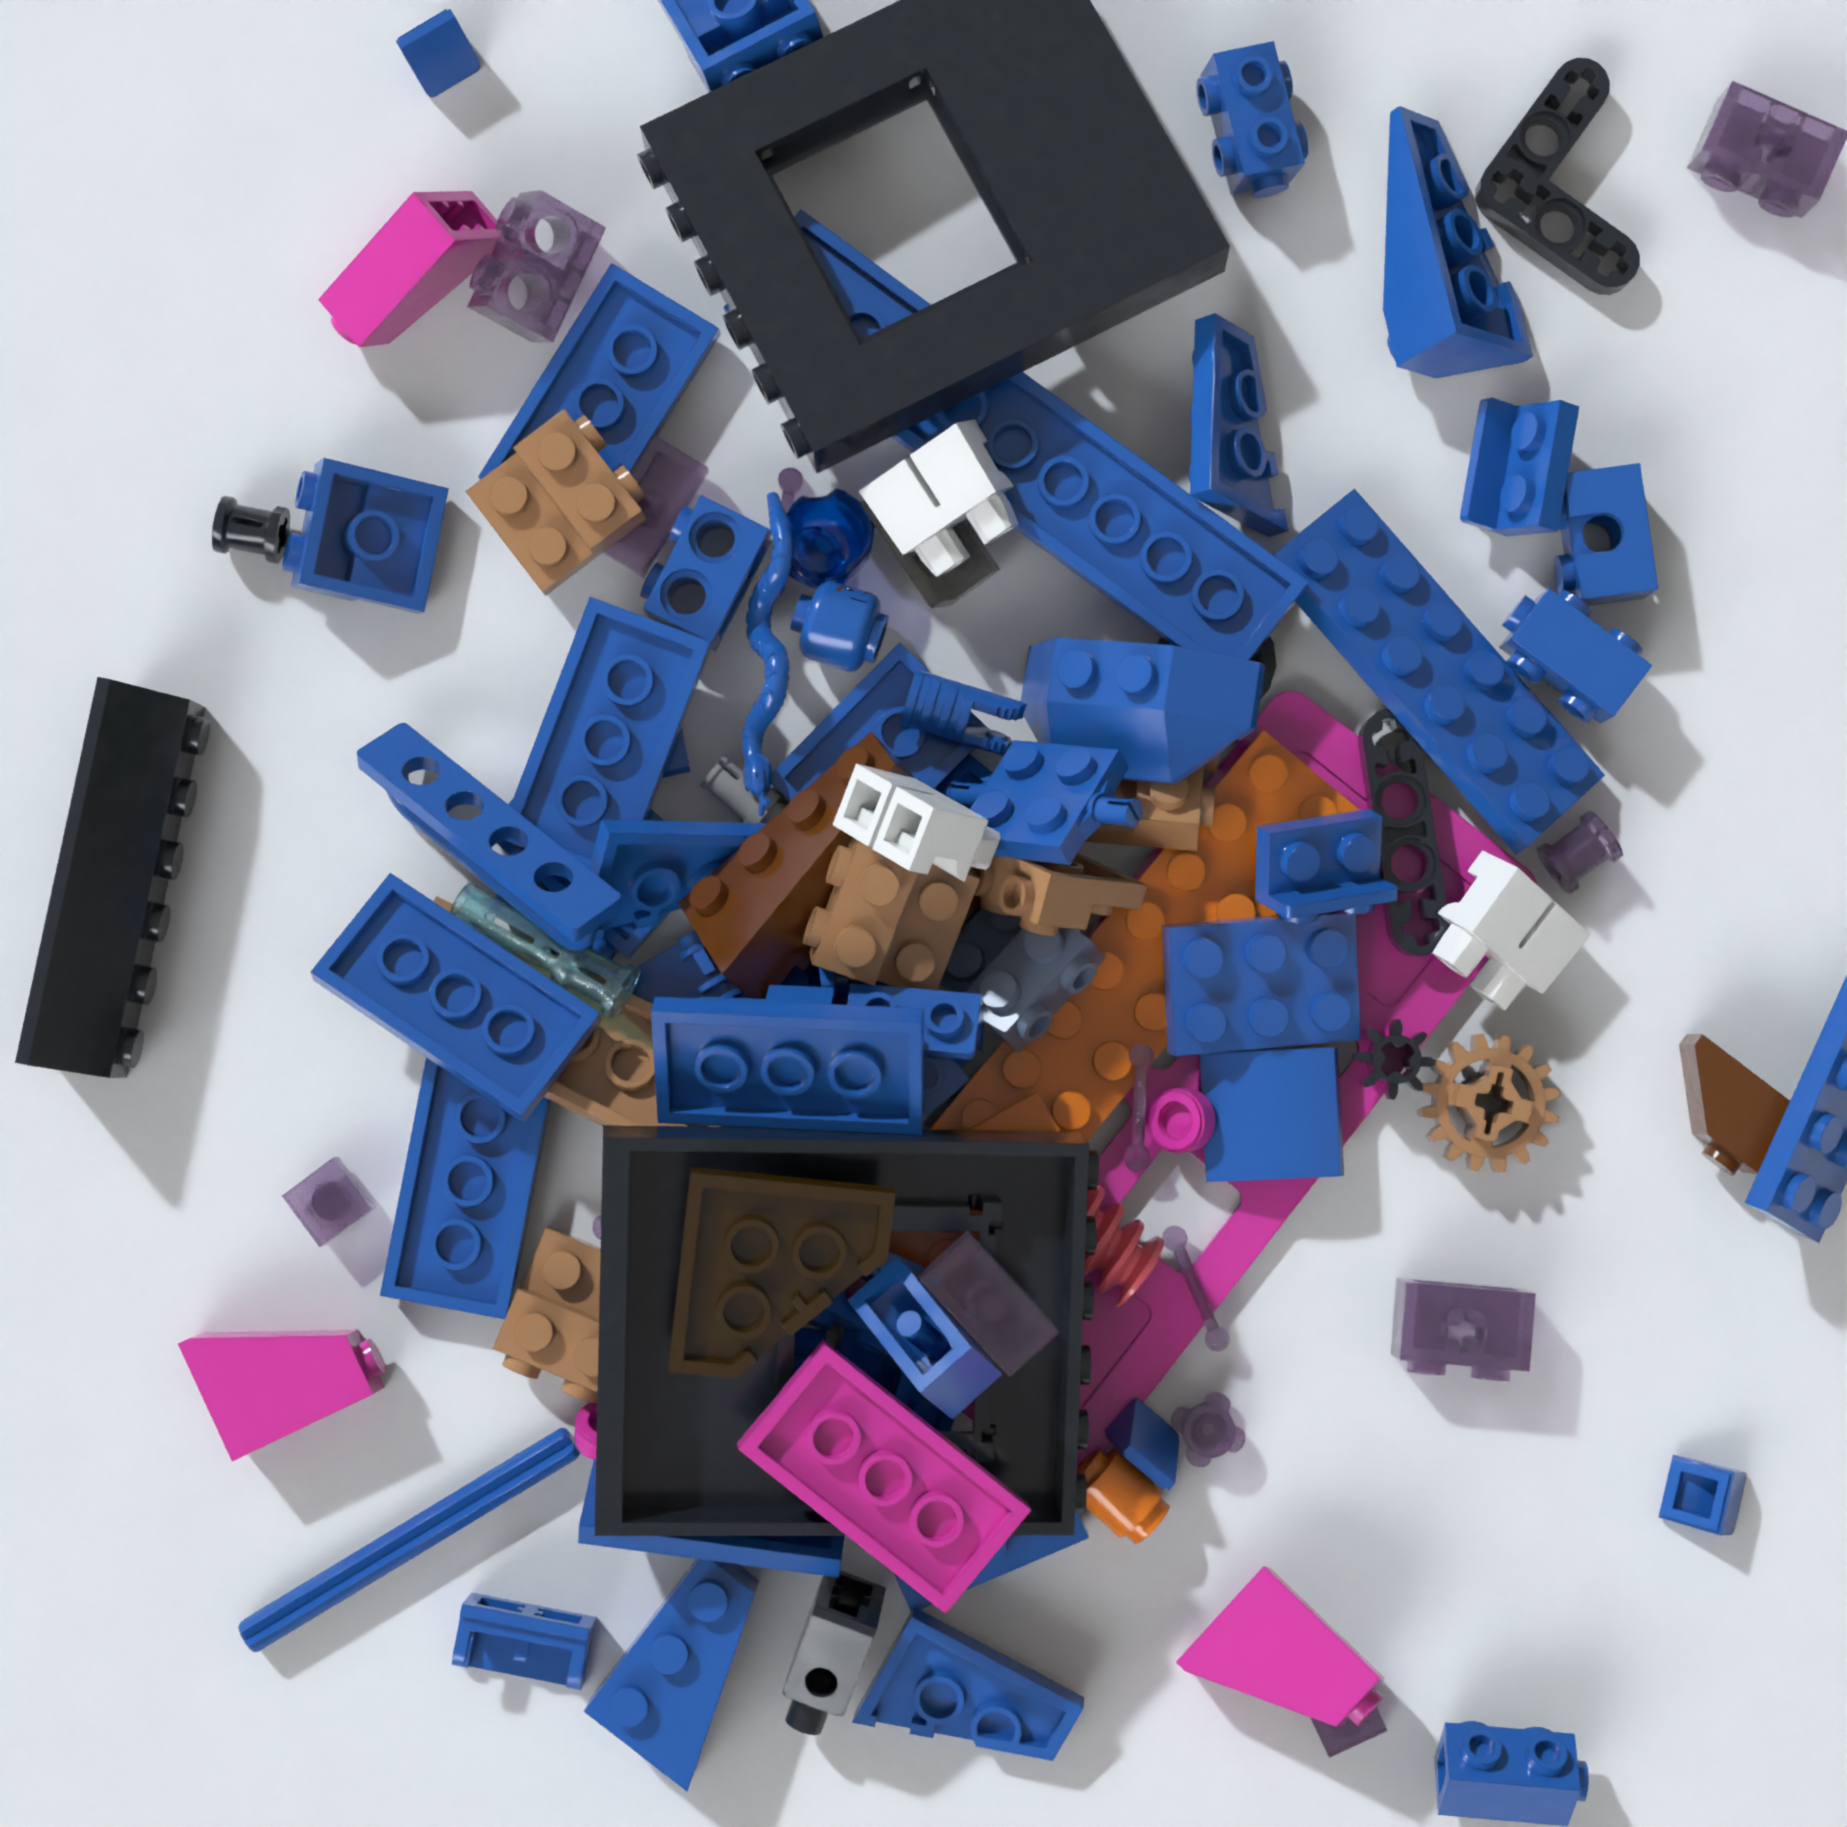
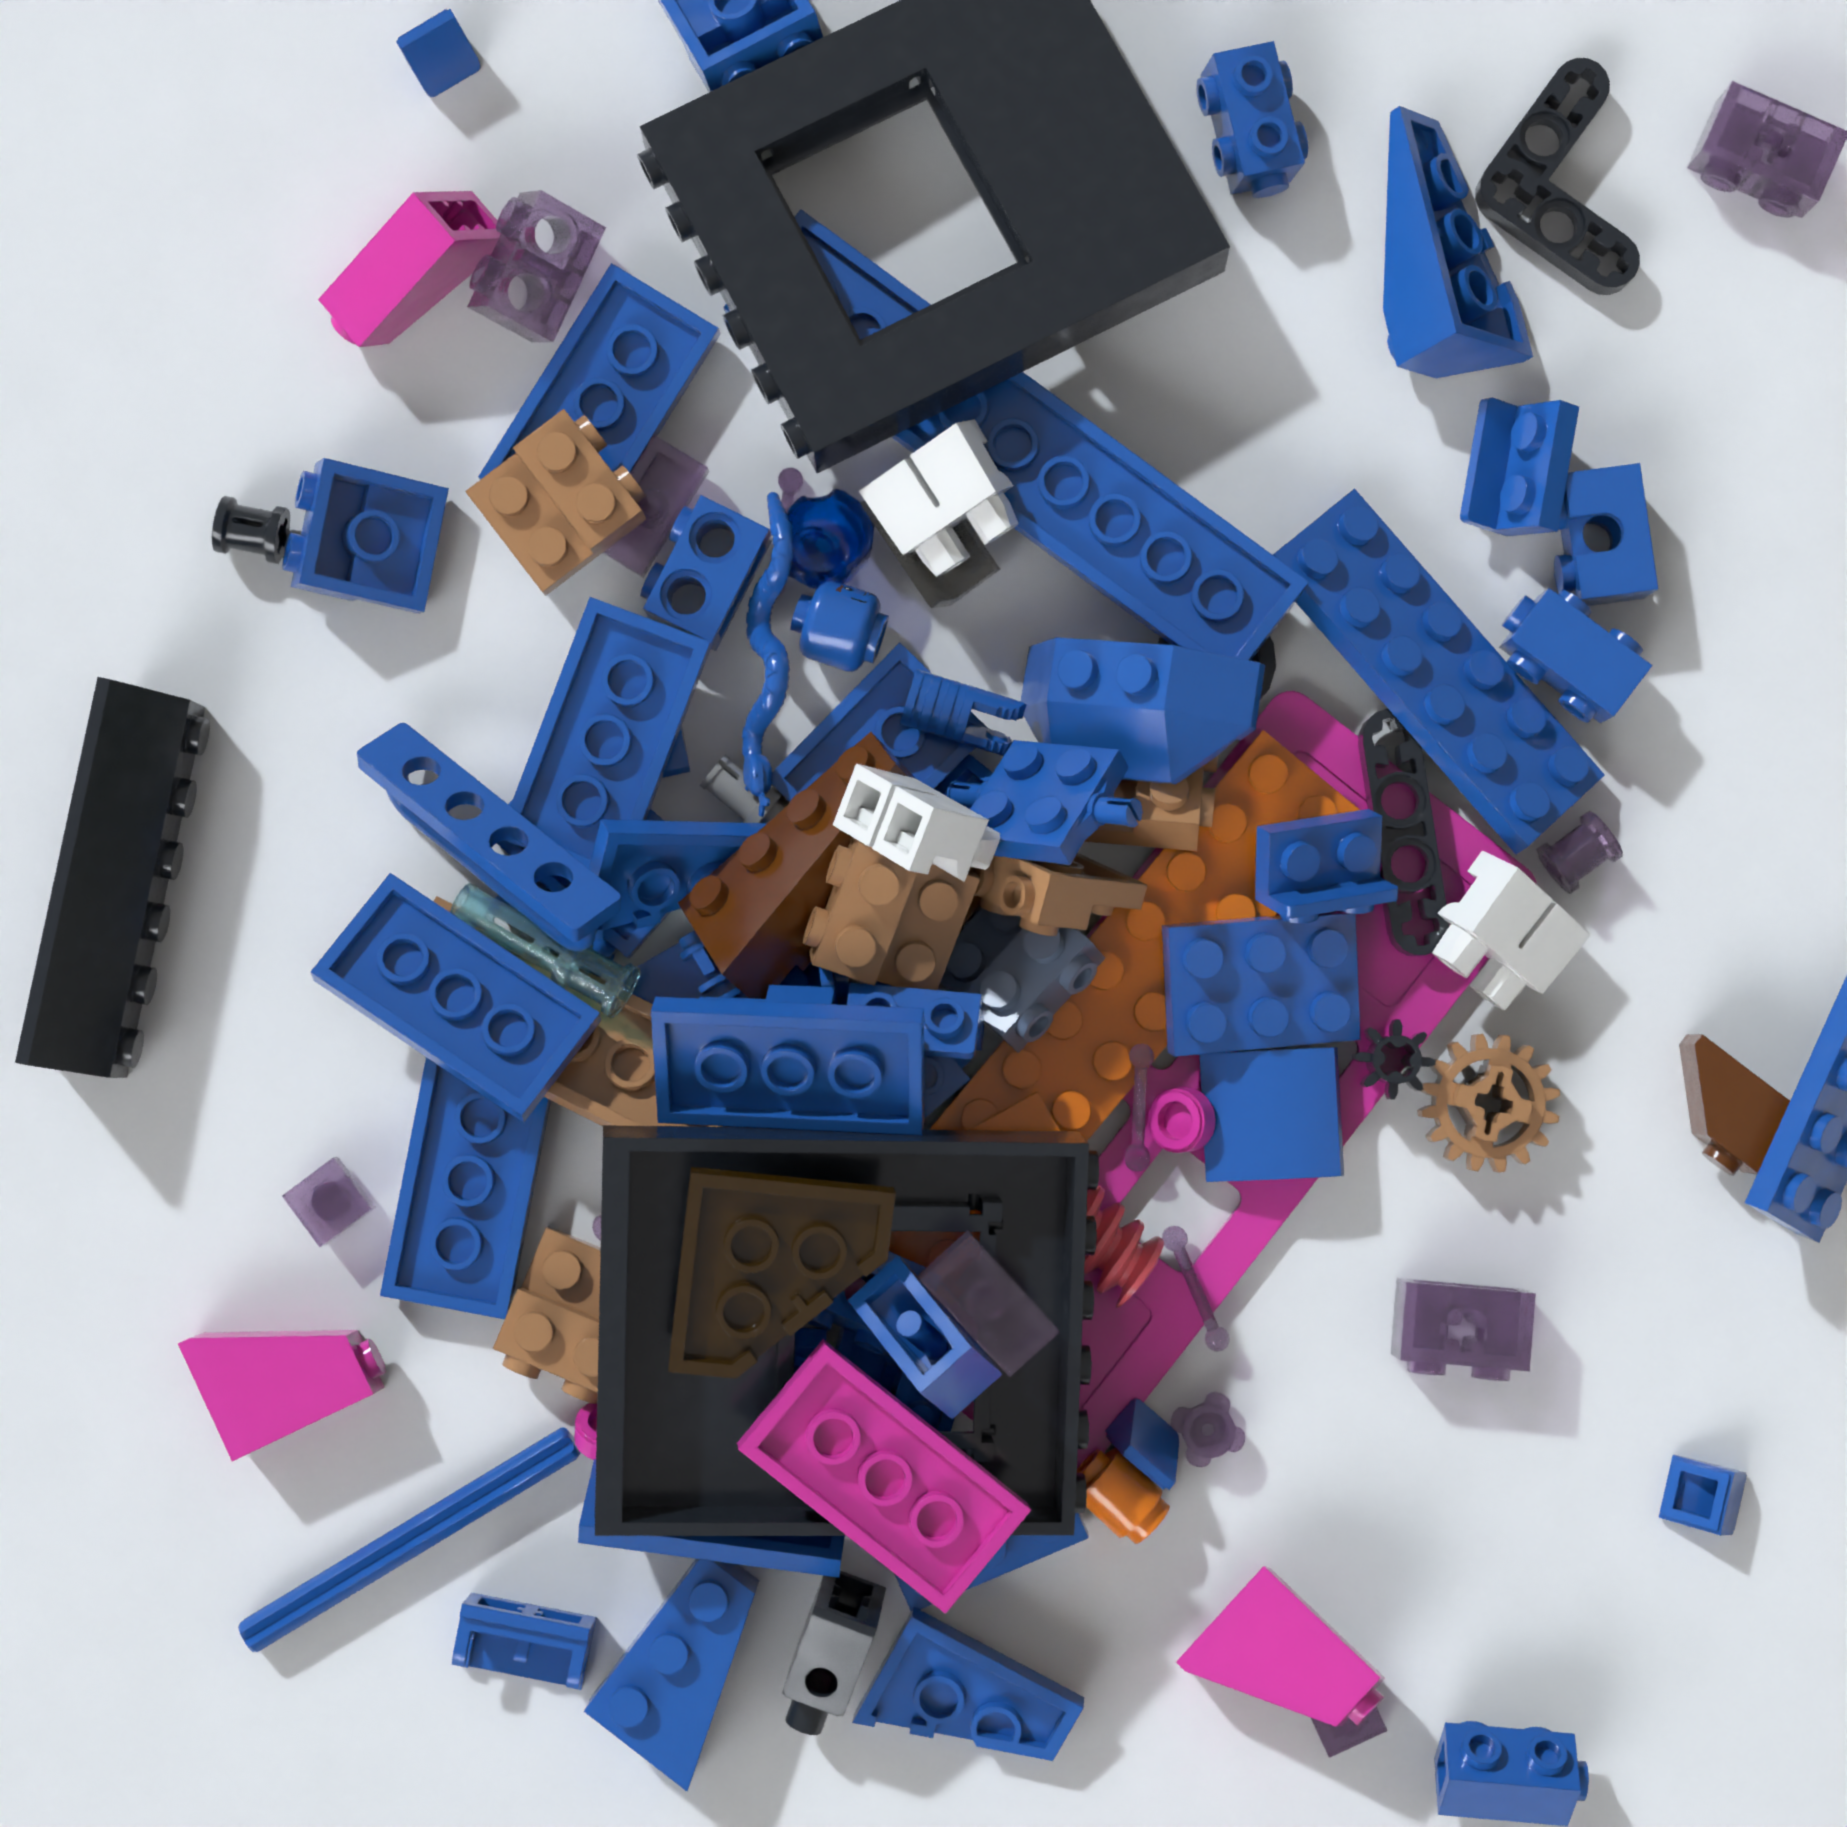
(1227, 450): blue wing -> none

